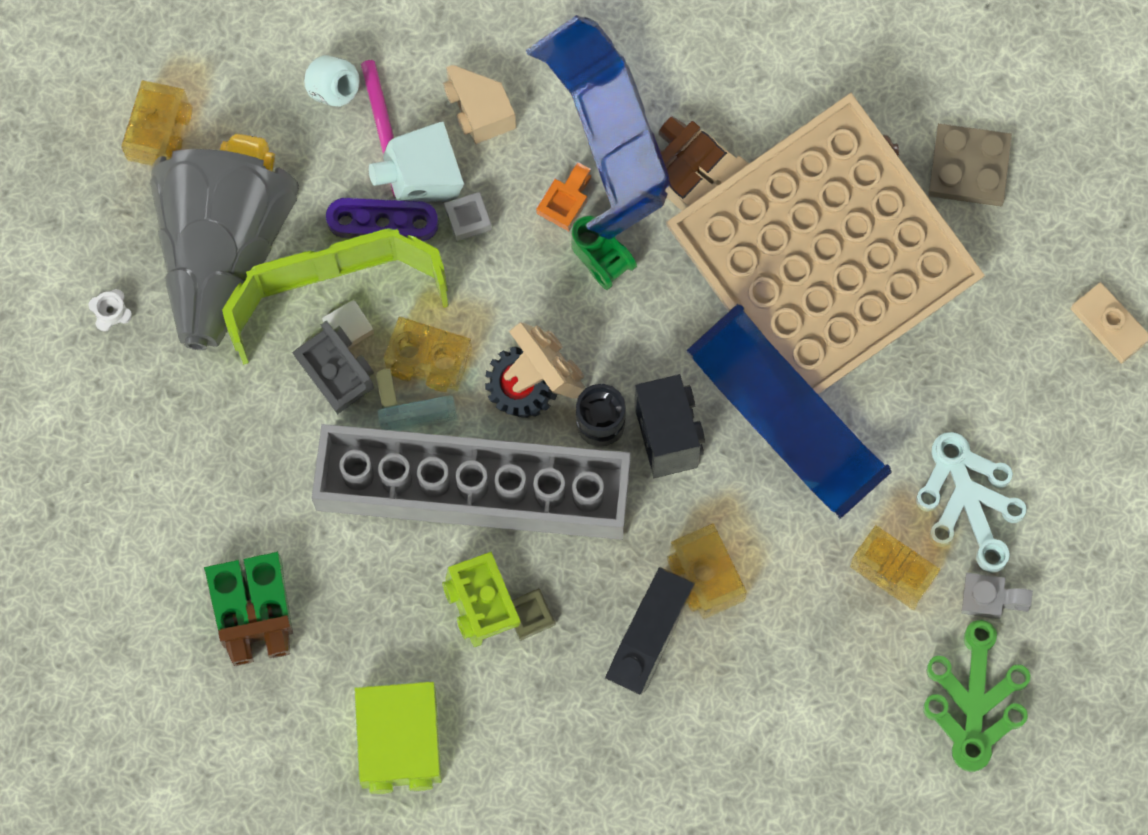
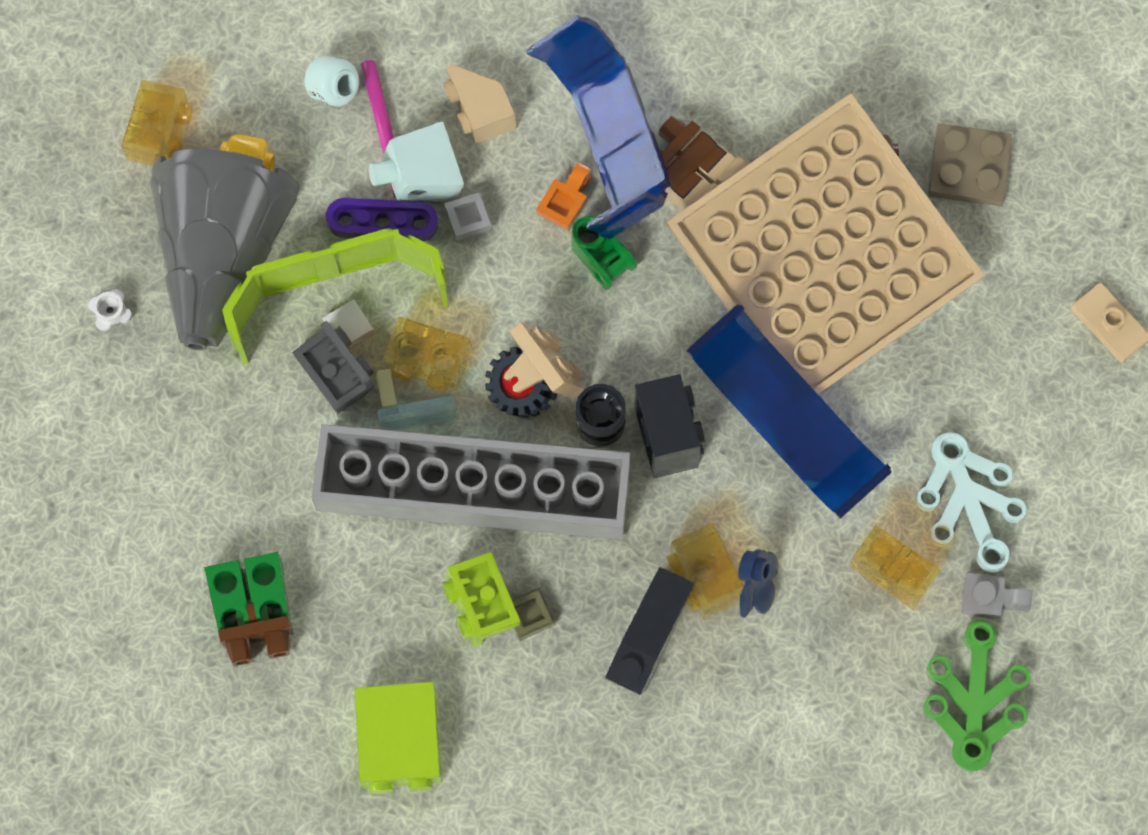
(757, 571): none -> dark blue plate

